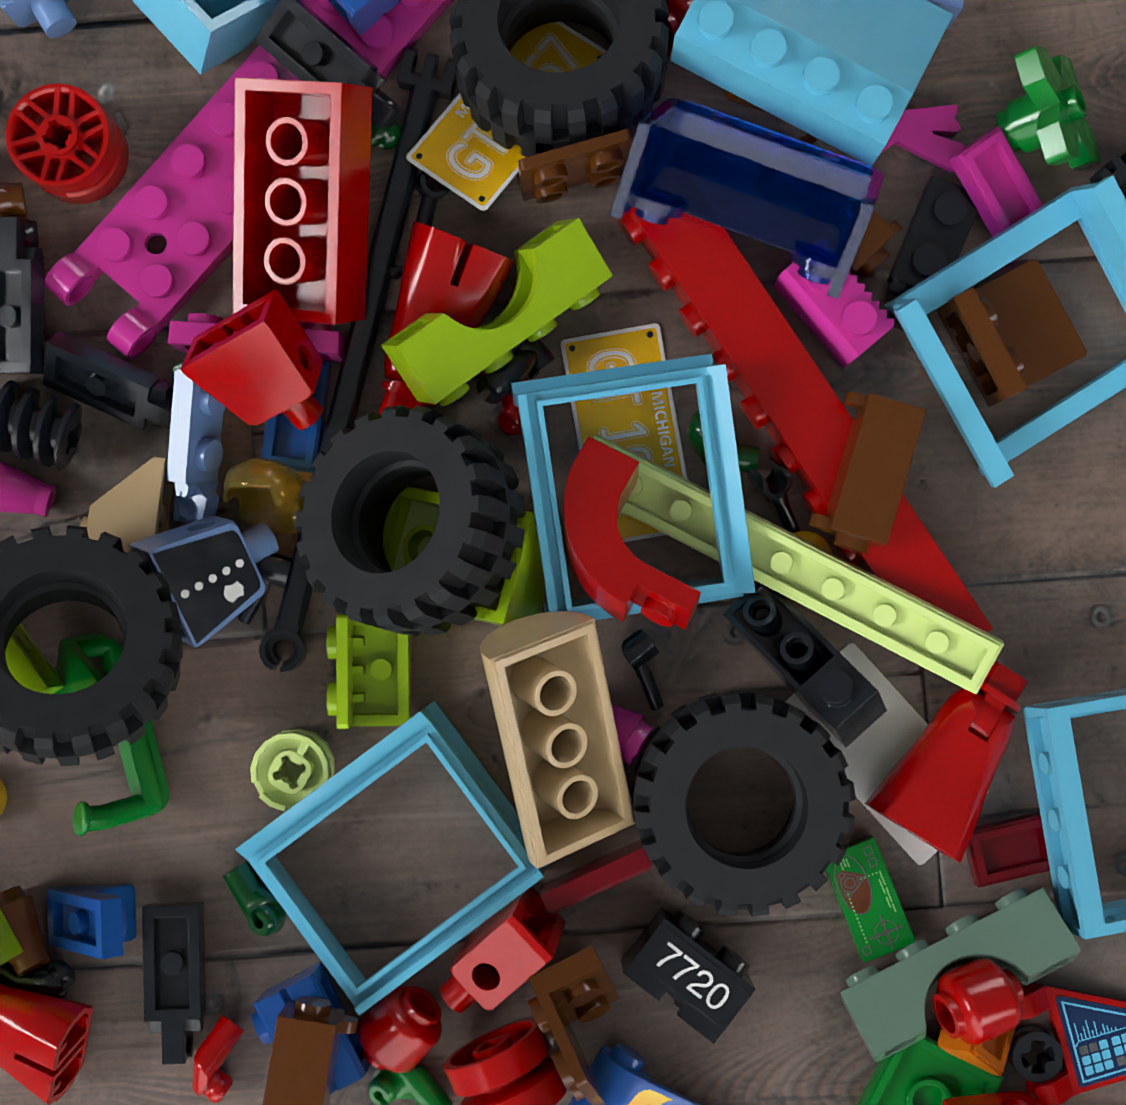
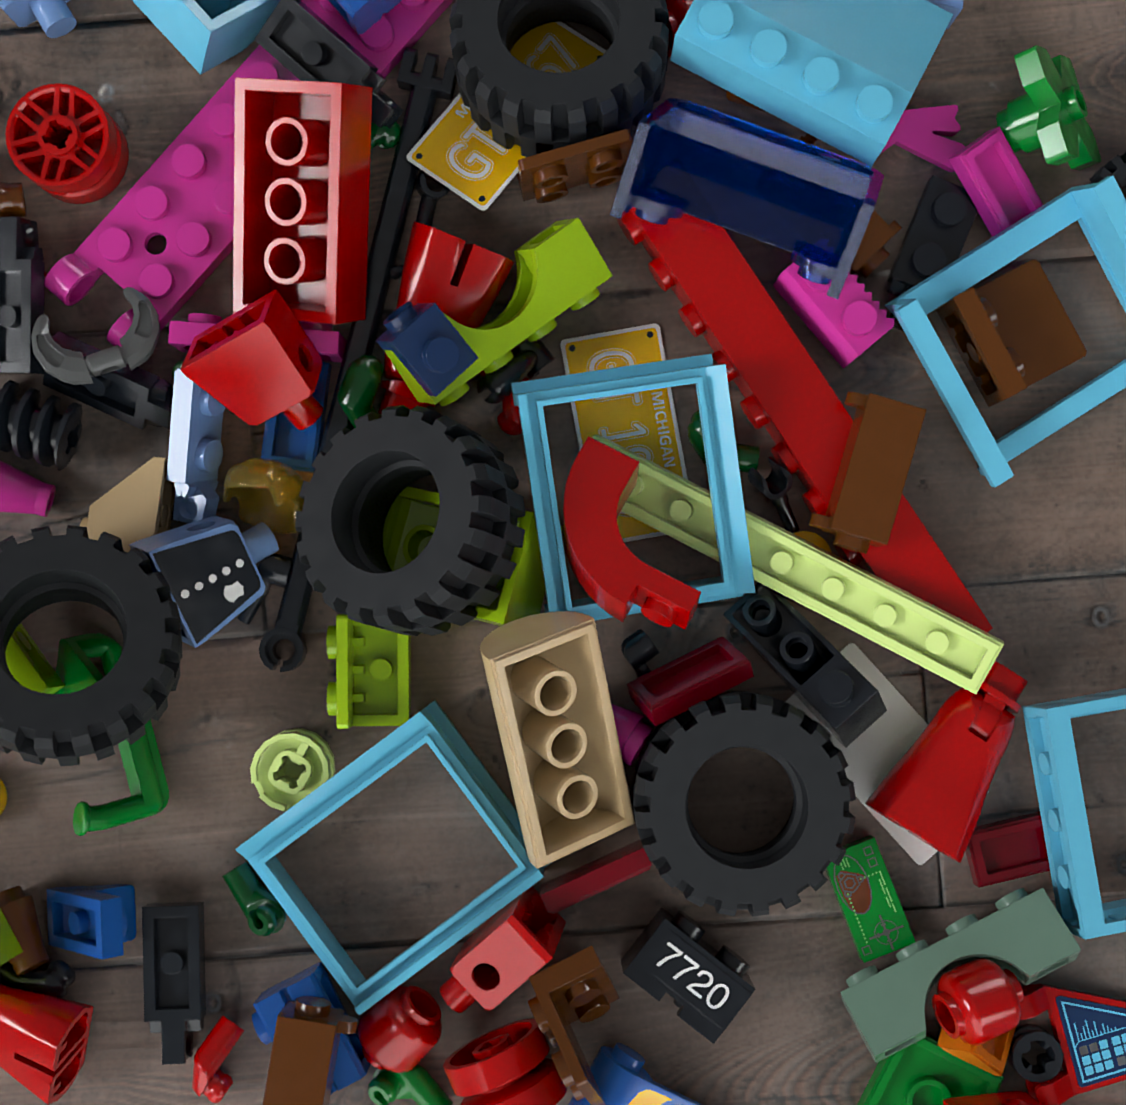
(74, 369): none -> dark grey piece
(360, 387): none -> dark green arm
(427, 345): none -> dark blue bracket
(690, 680): none -> dark red tile

